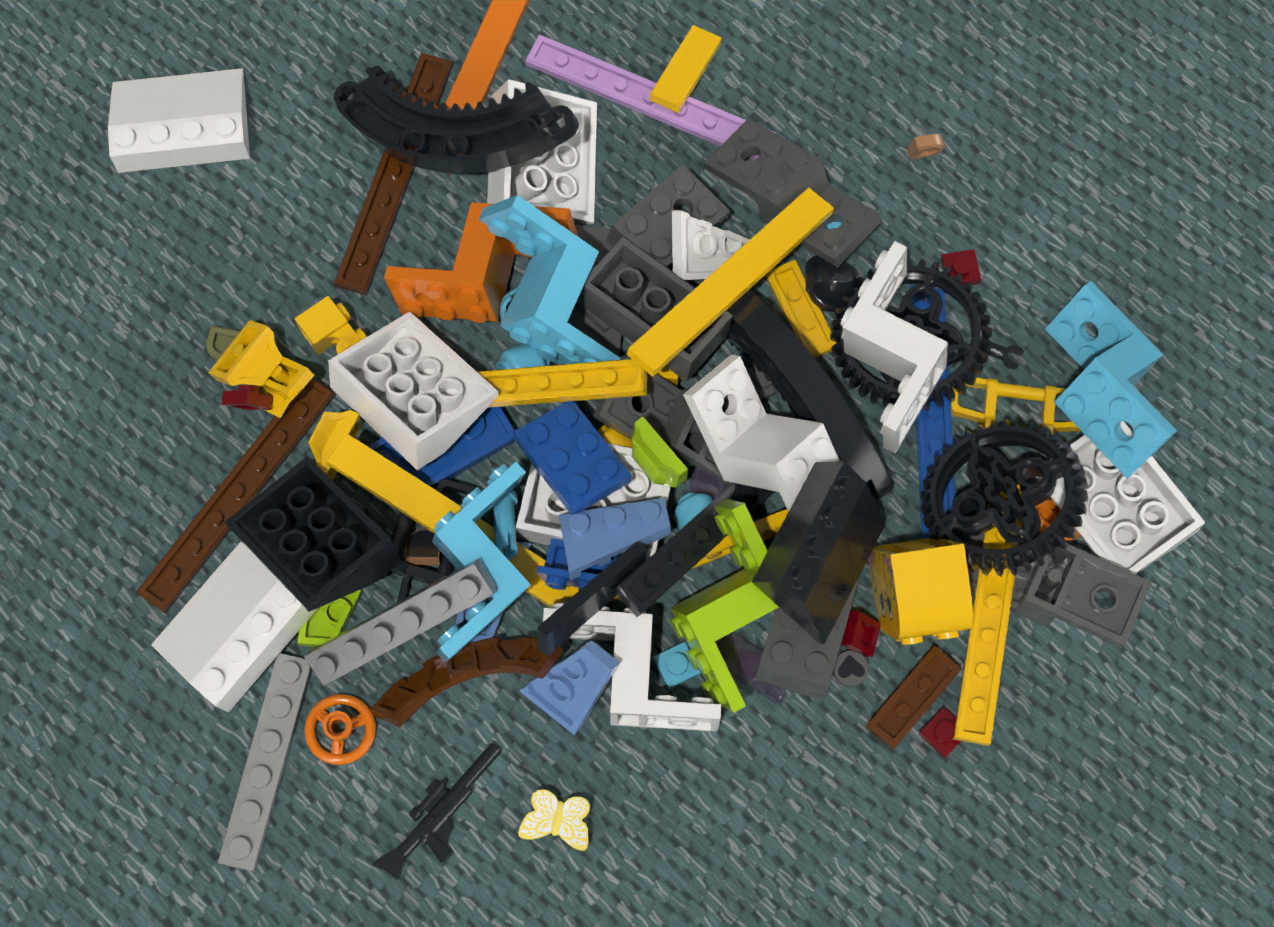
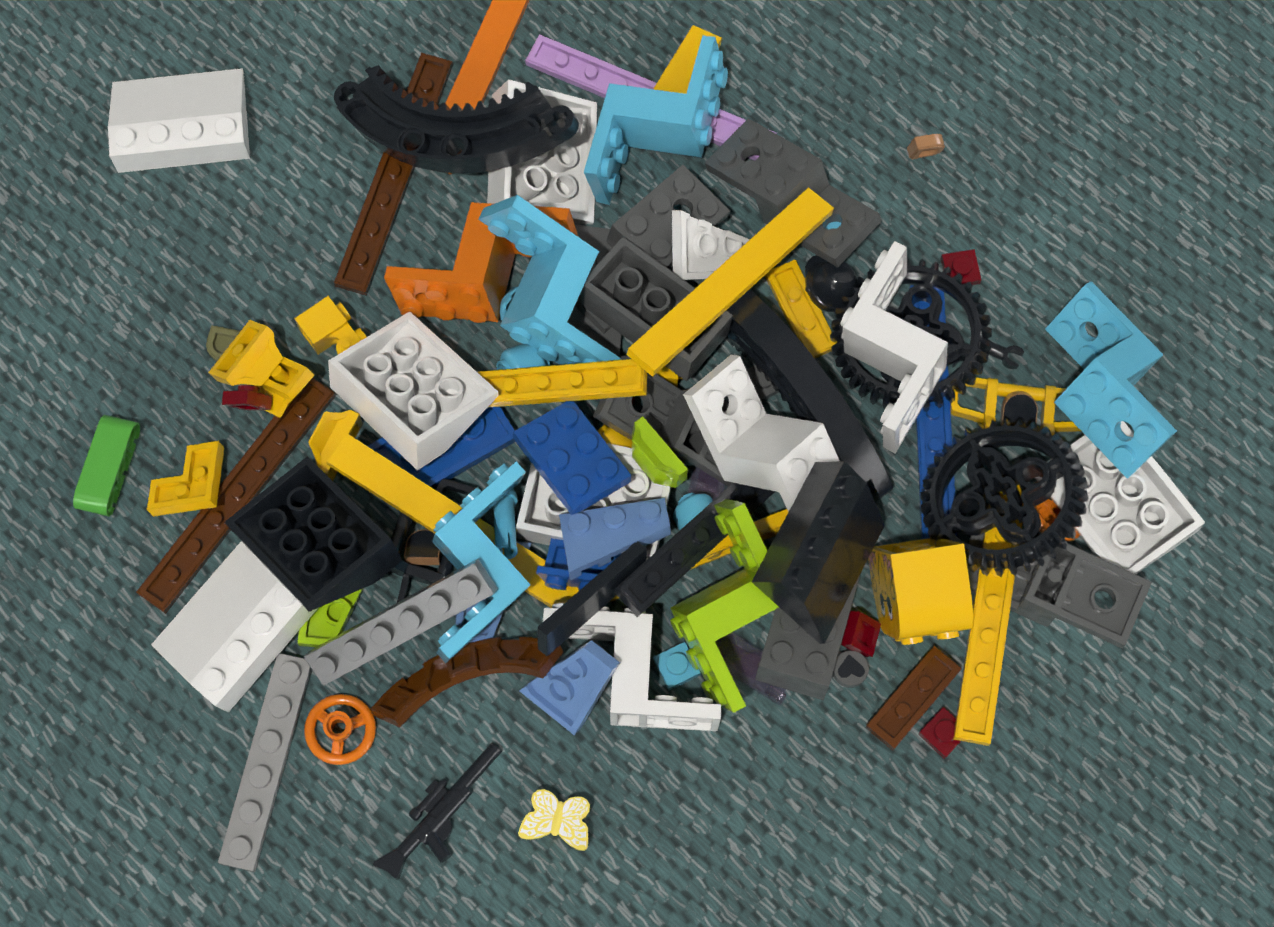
(104, 465): none -> bright green beam
(195, 488): none -> yellow plate
(655, 121): none -> medium azure bracket
(1019, 406): none -> black tile

